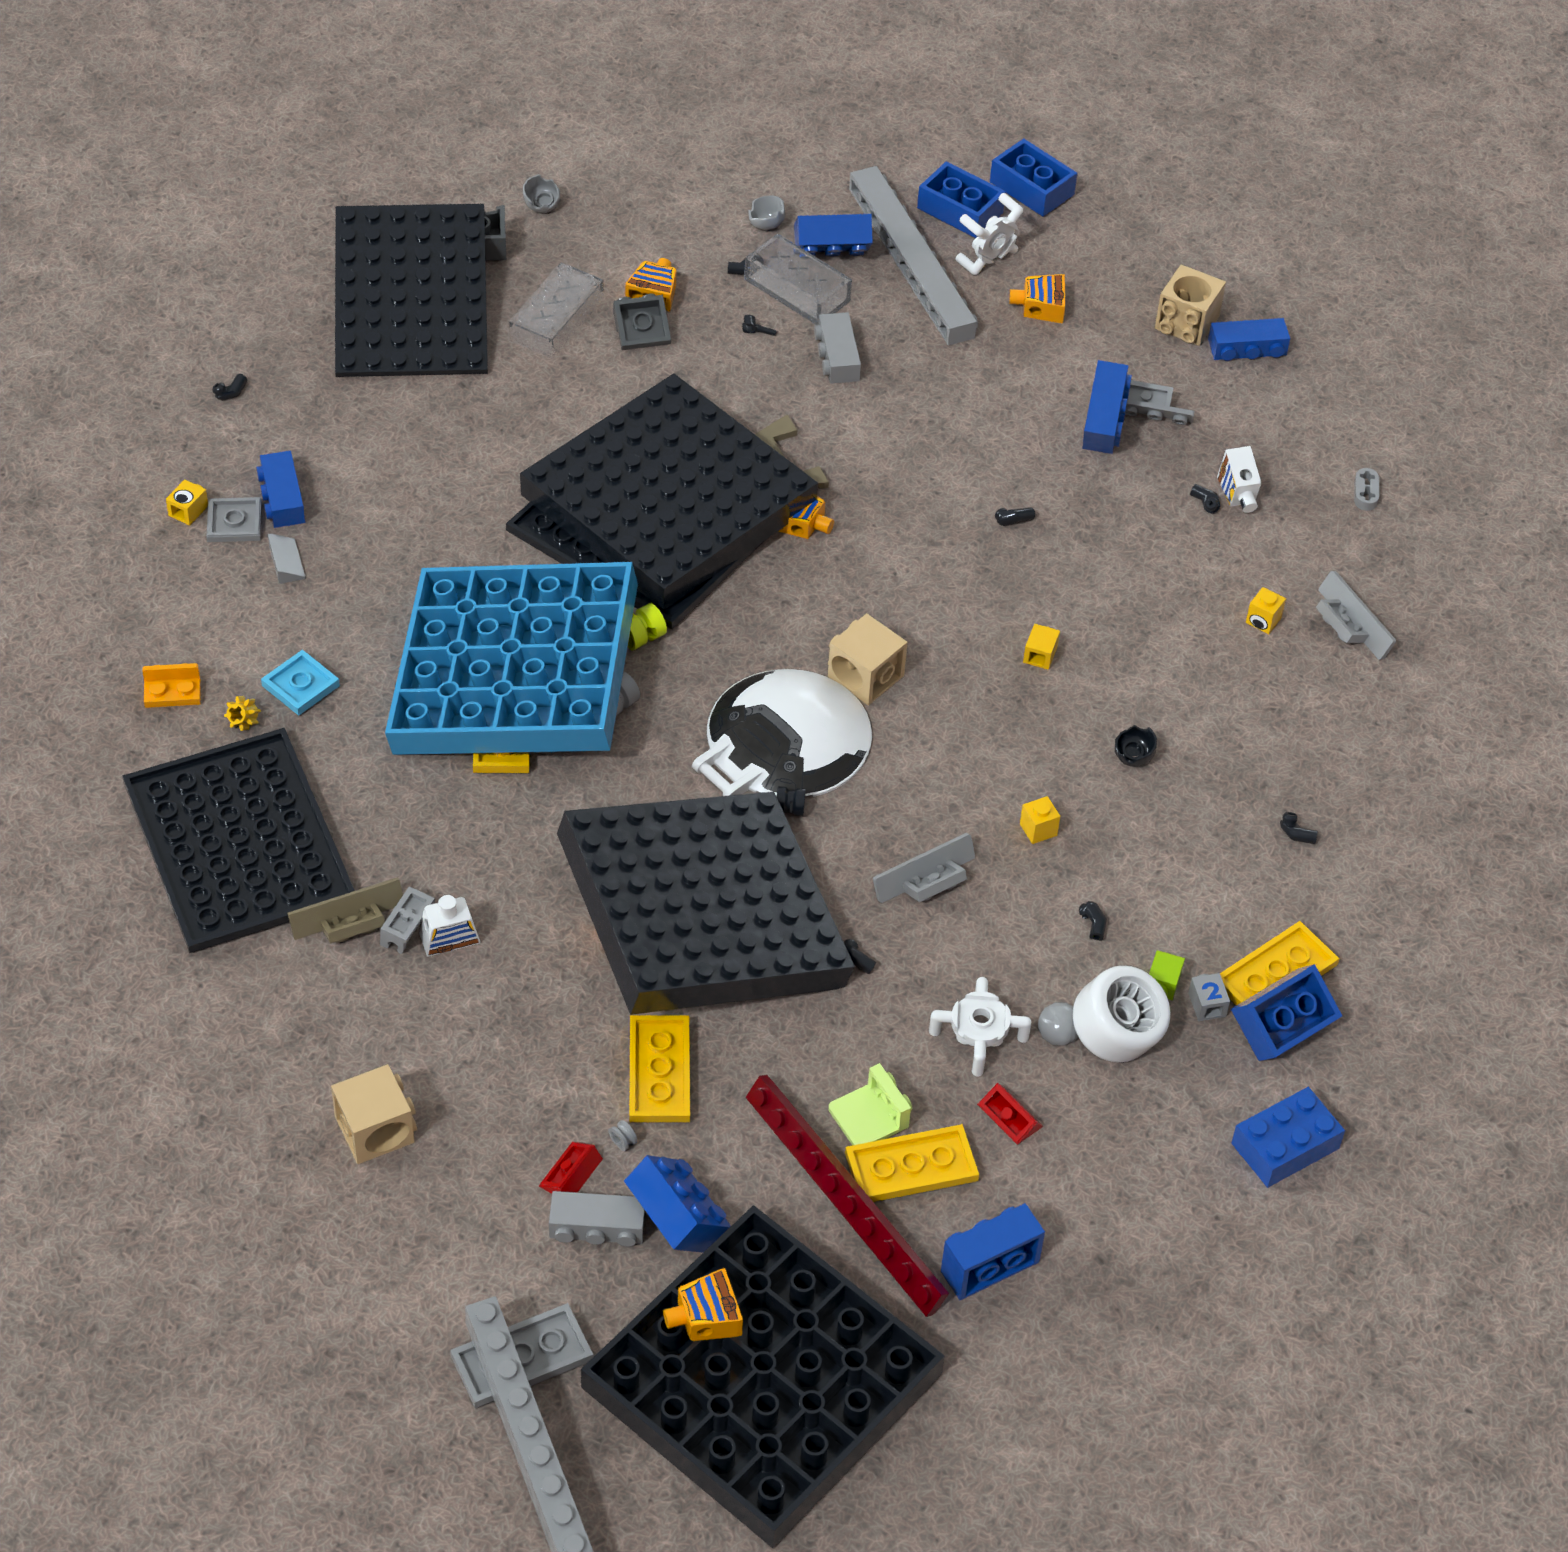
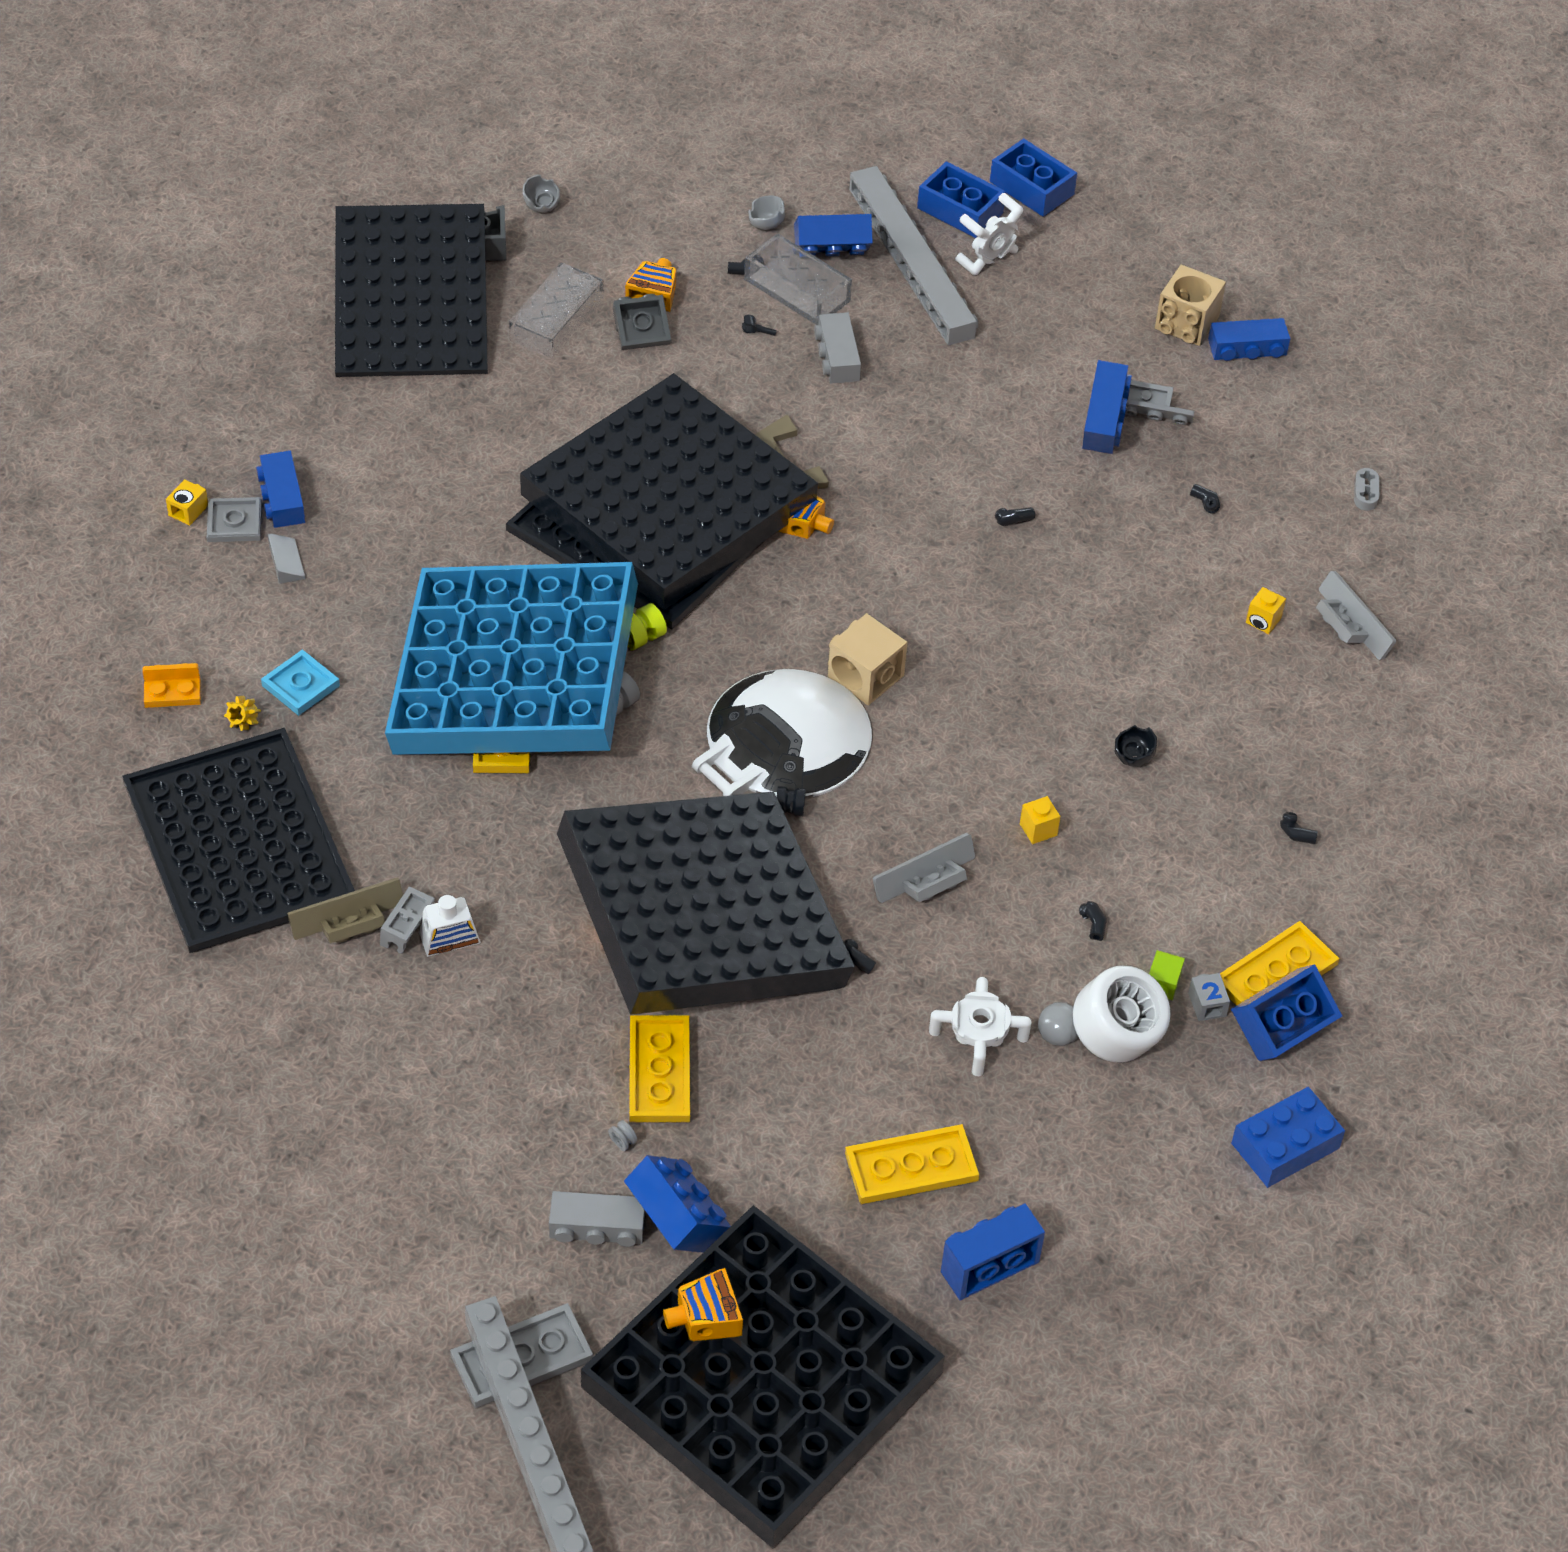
(231, 391): black arm -> none
(374, 1113): tan brick -> none
(572, 1168): red slope -> none
(847, 1196): dark red plate -> none
(873, 1110): yellowish green bracket -> none
(1009, 1114): red slope -> none
(1041, 646): yellow brick -> none
(1042, 297): light orange torso -> none
(1240, 478): white torso -> none

